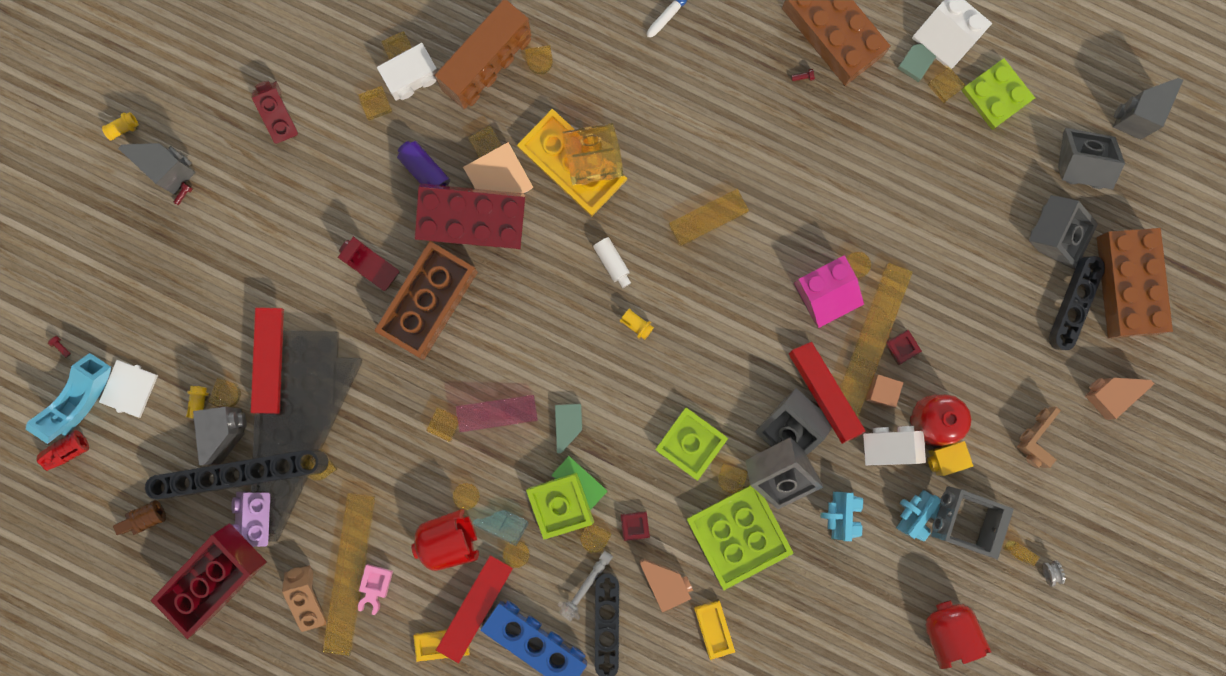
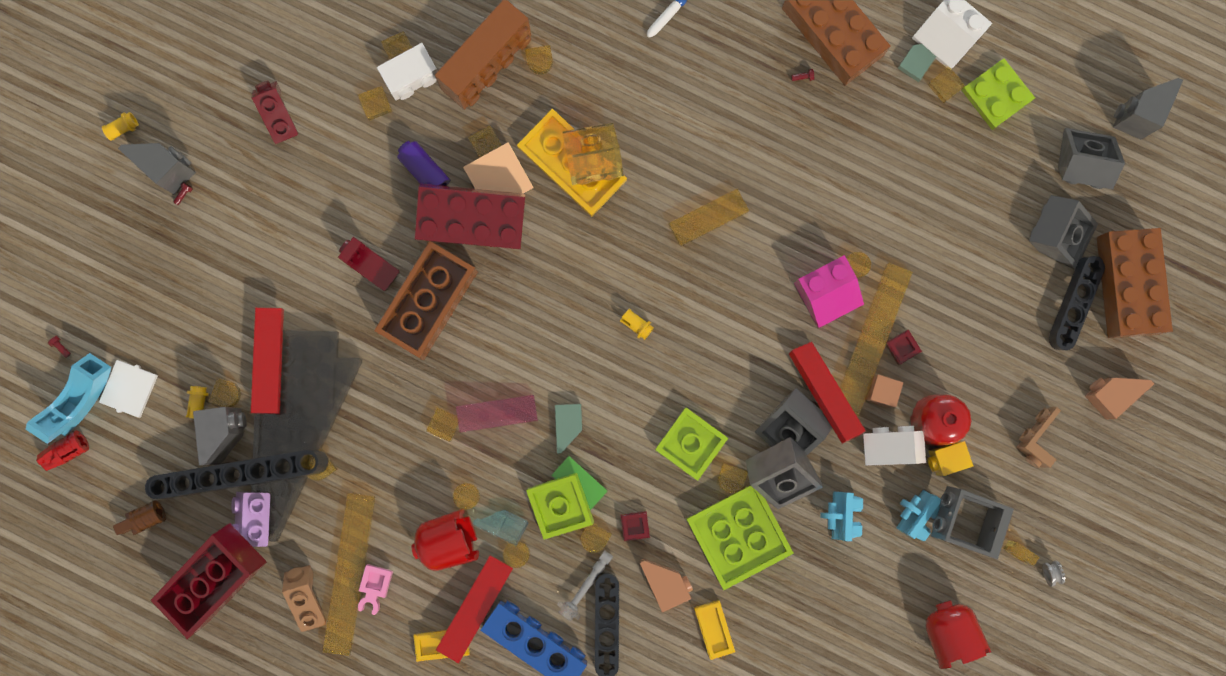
(612, 261): white cylinder -> none

